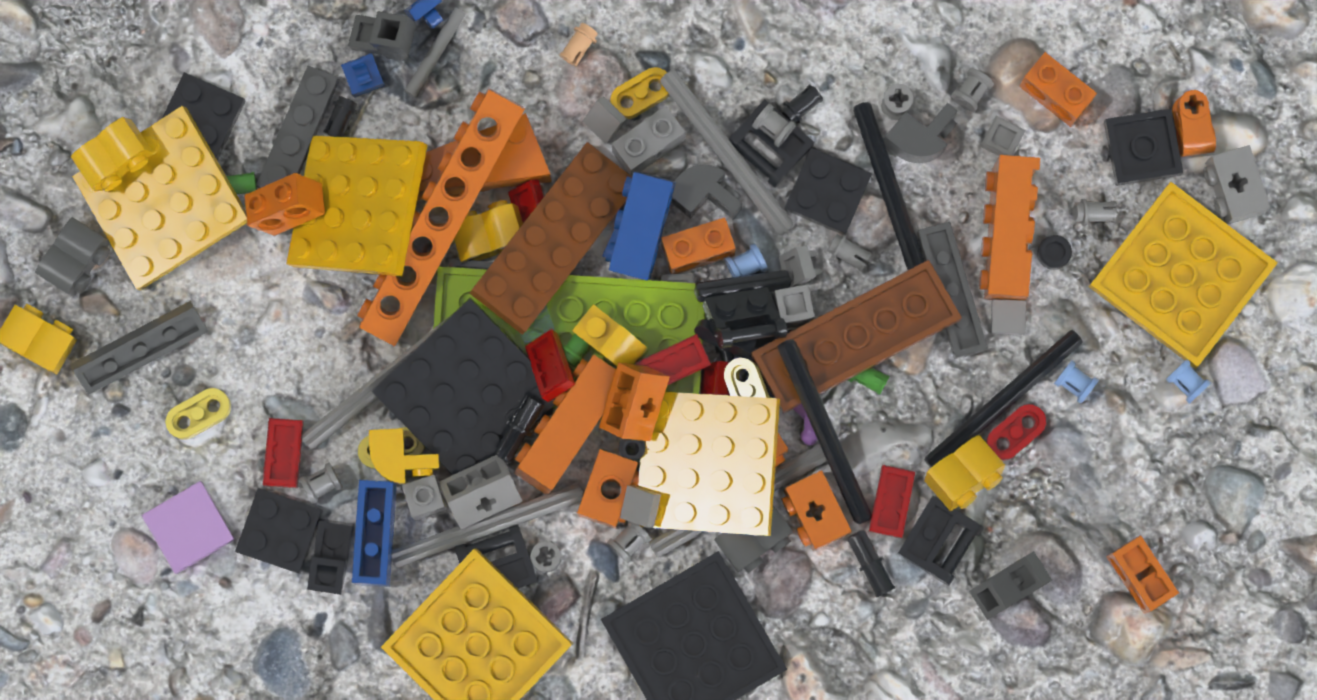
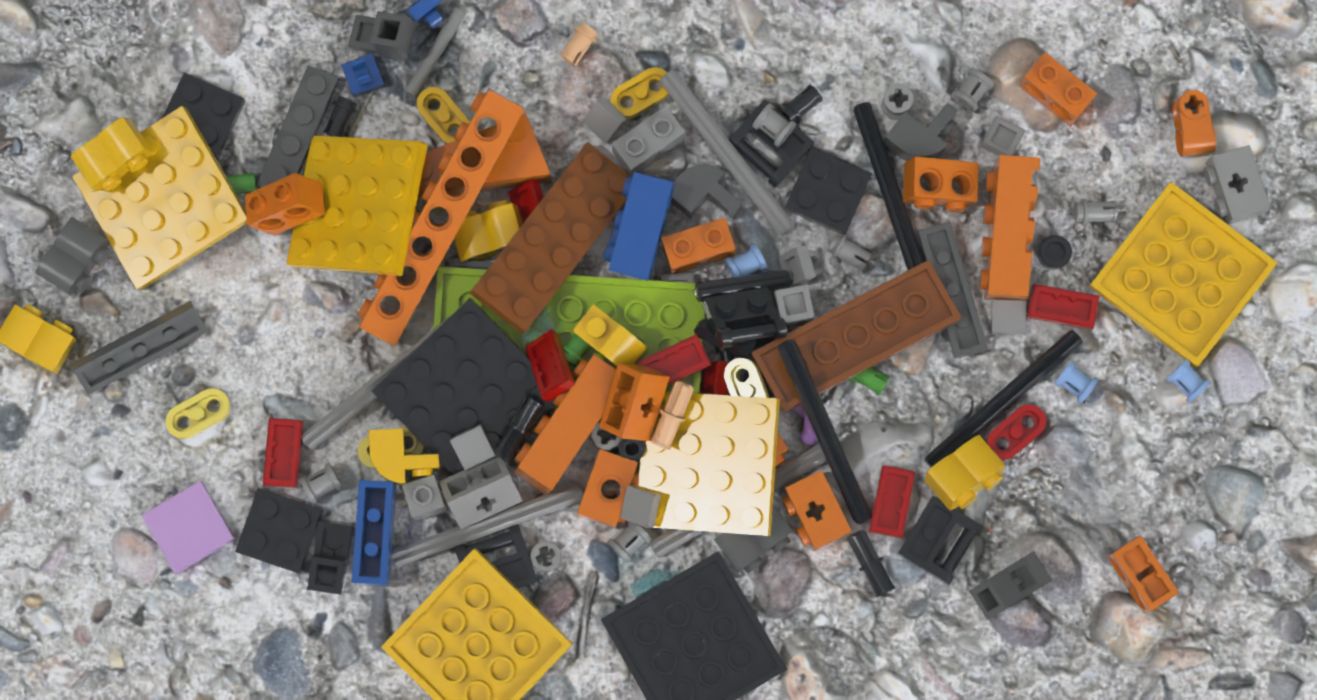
(445, 117): none -> yellow plate
(472, 447): none -> light grey tile
(596, 440): none -> light grey bush
(647, 583): none -> clear light blue tile
(672, 415): none -> light nougat axle
(939, 176): none -> orange brick
(1062, 306): none -> red plate
(1143, 147): black plate -> none

